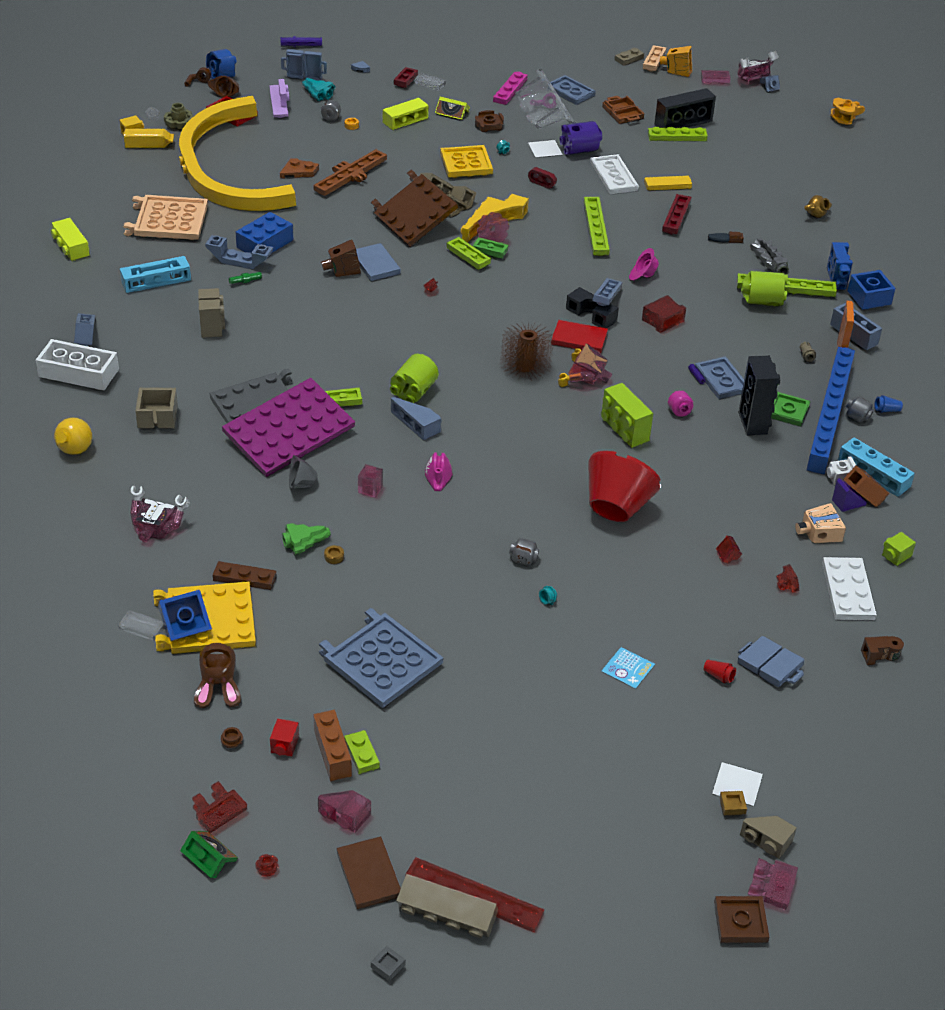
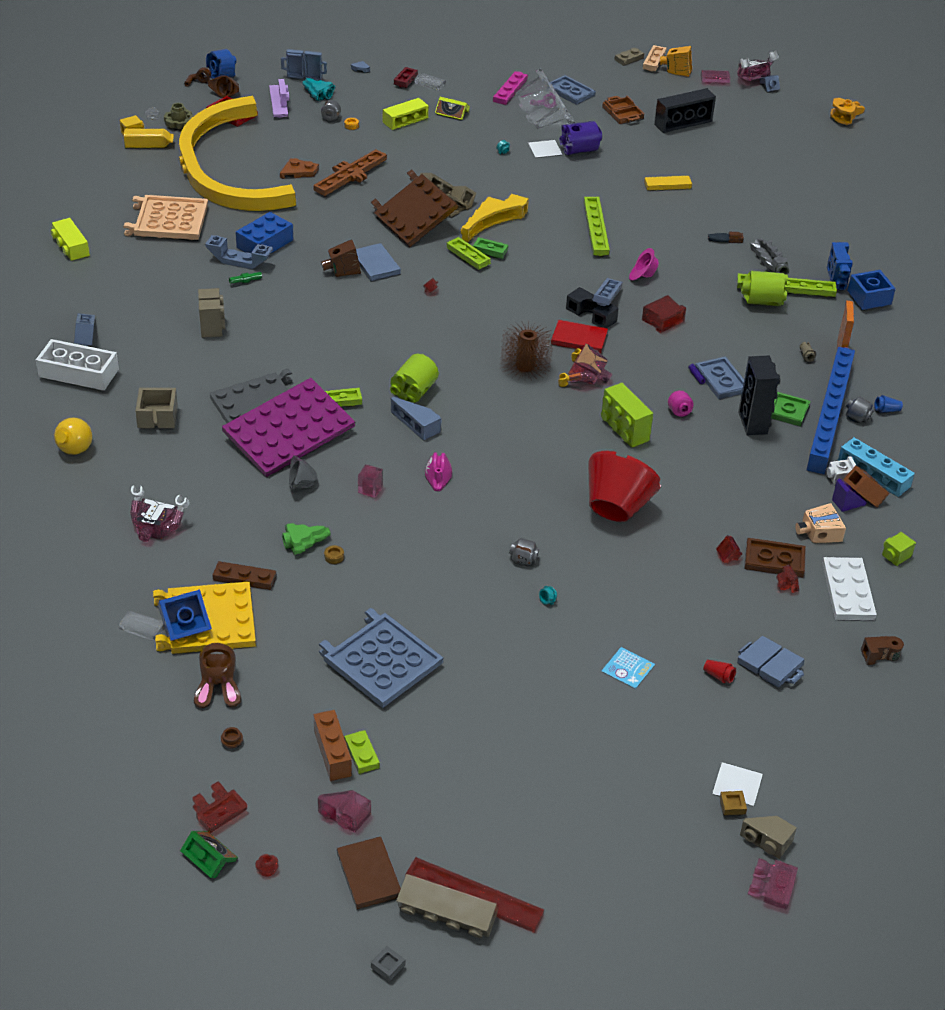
(155, 274): medium azure brick -> none
(284, 737): red brick -> none
(301, 41): dark purple pin -> none
(466, 161): yellow plate -> none
(486, 224): clear pink plant -> none
(488, 120): reddish brown plate -> none
(542, 177): dark red plate -> none
(614, 174): white tile -> none
(676, 214): dark red plate -> none
(677, 134): lime plate -> none
(741, 919): reddish brown plate -> none
(772, 556): none -> reddish brown tile
(818, 206): pearl gold piece -> none
(864, 330): sand blue brick -> none

